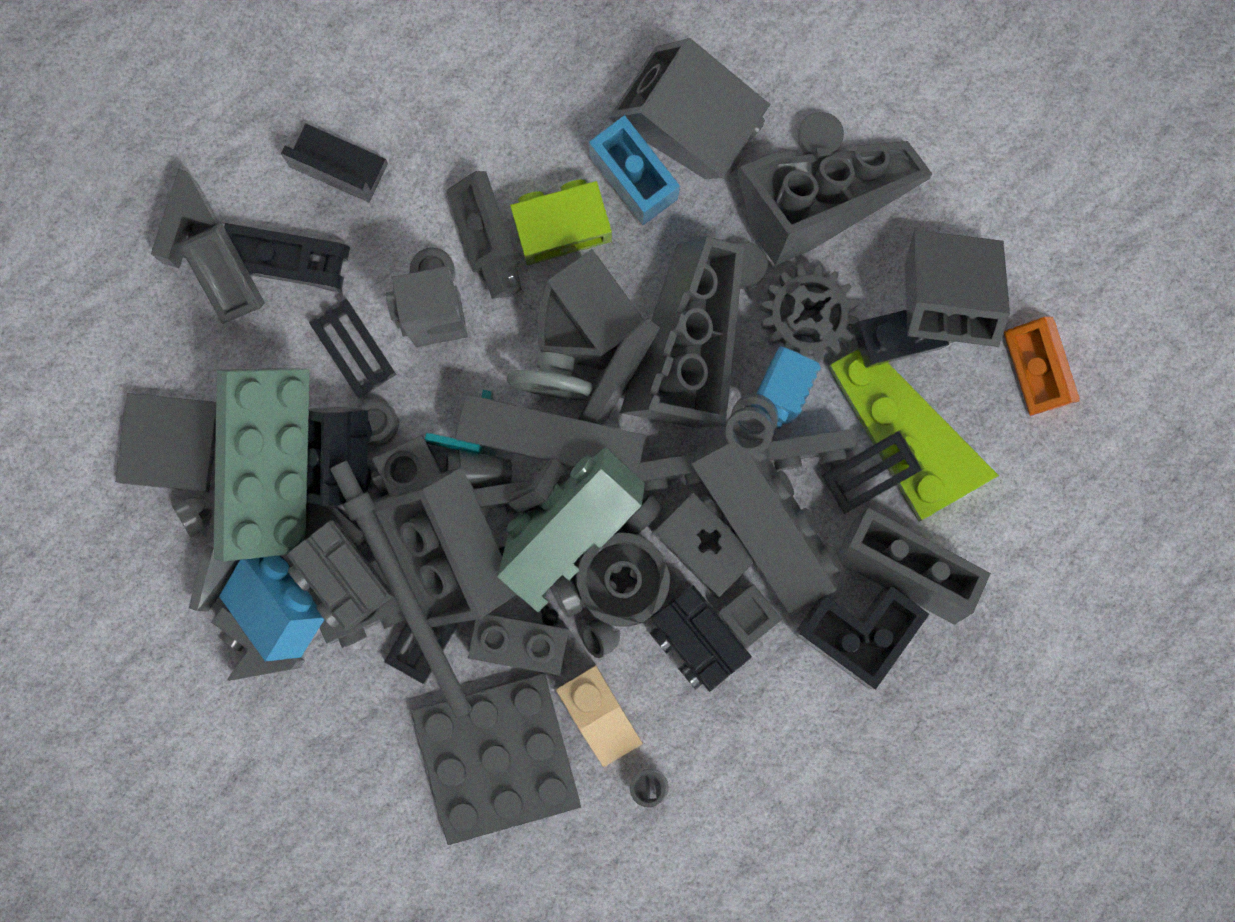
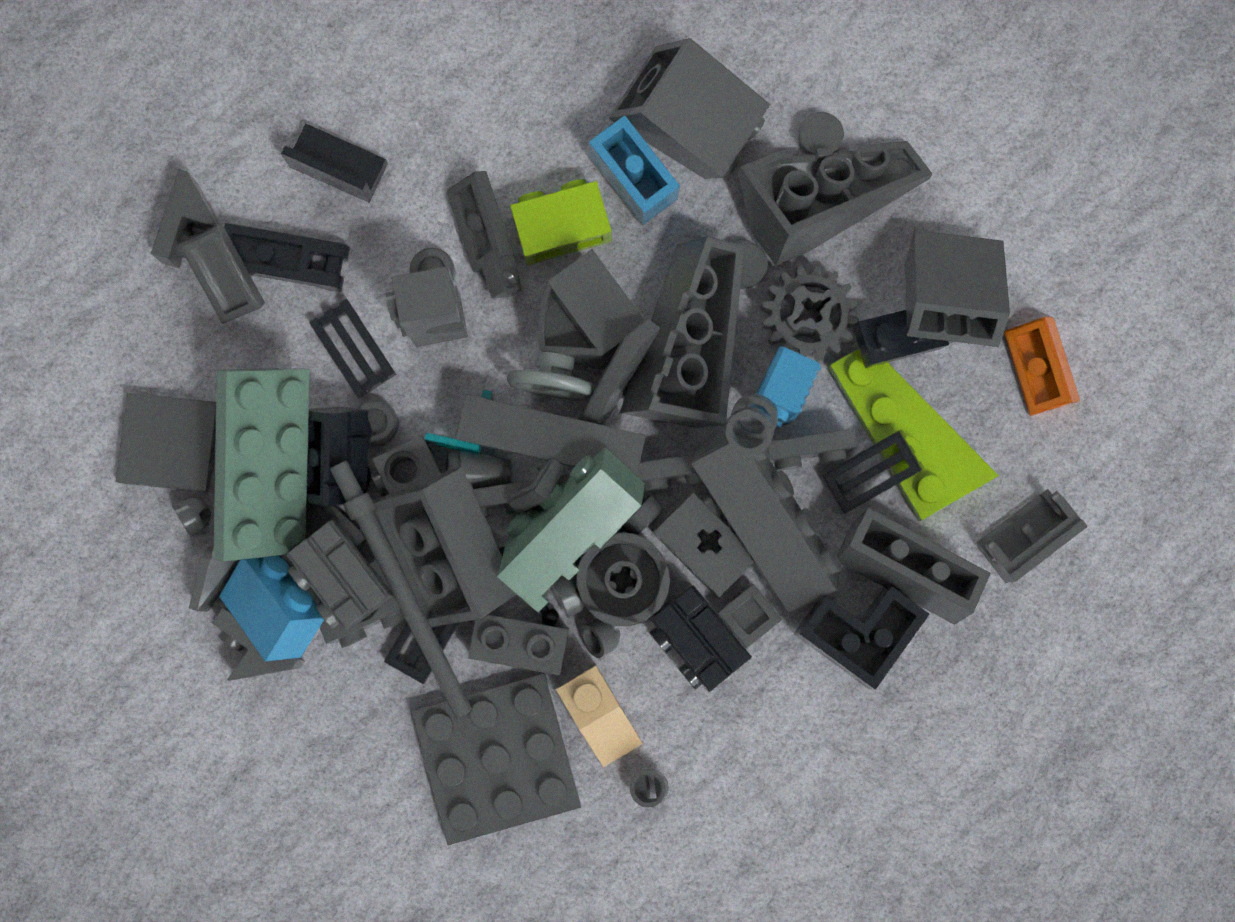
(1030, 535): none -> dark grey hinge

